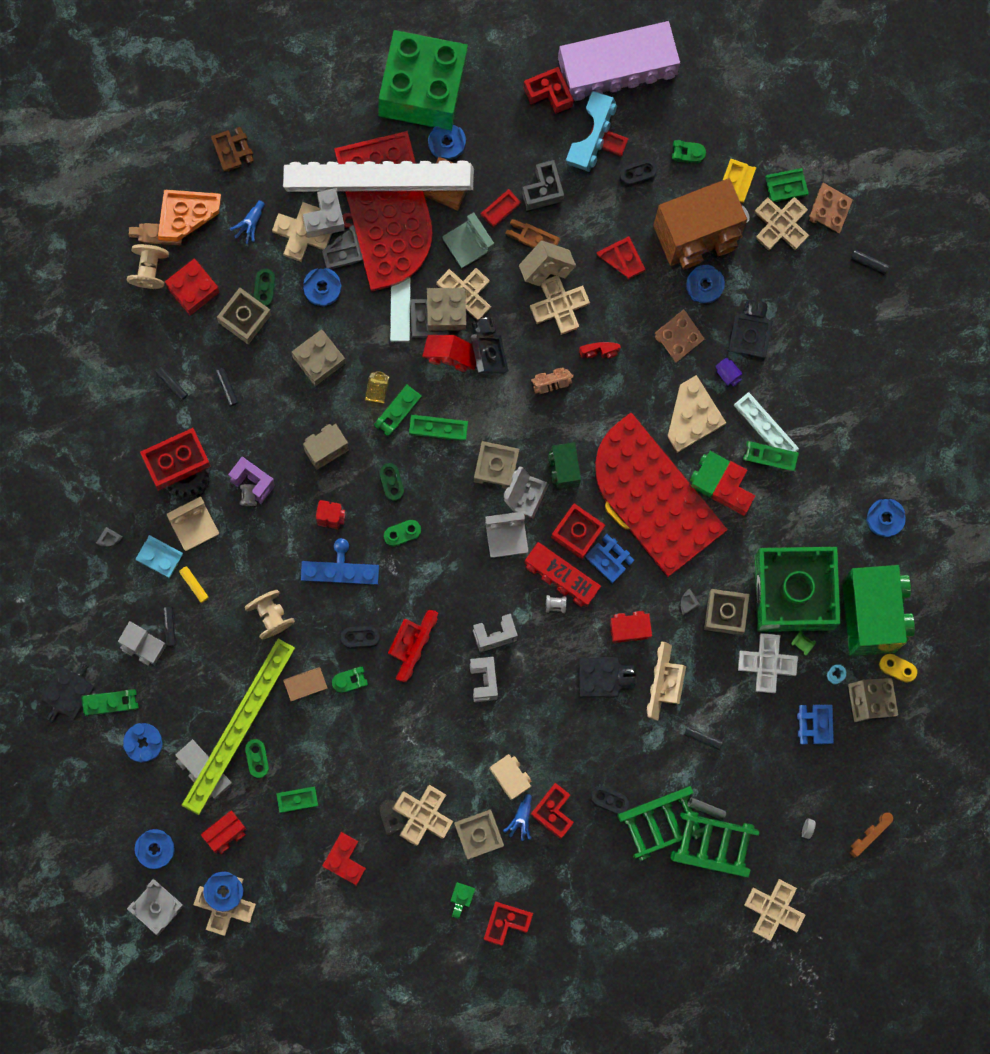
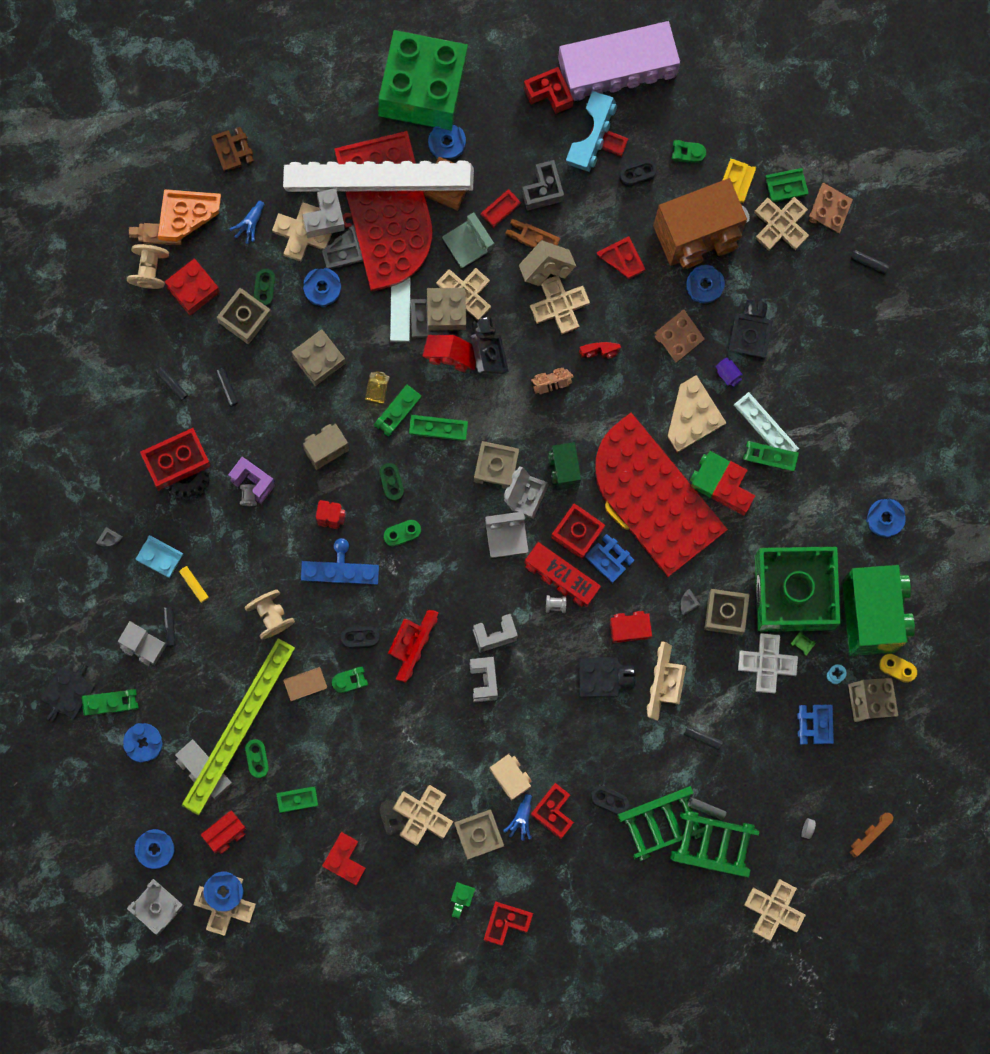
(192, 524): tan bracket -> none

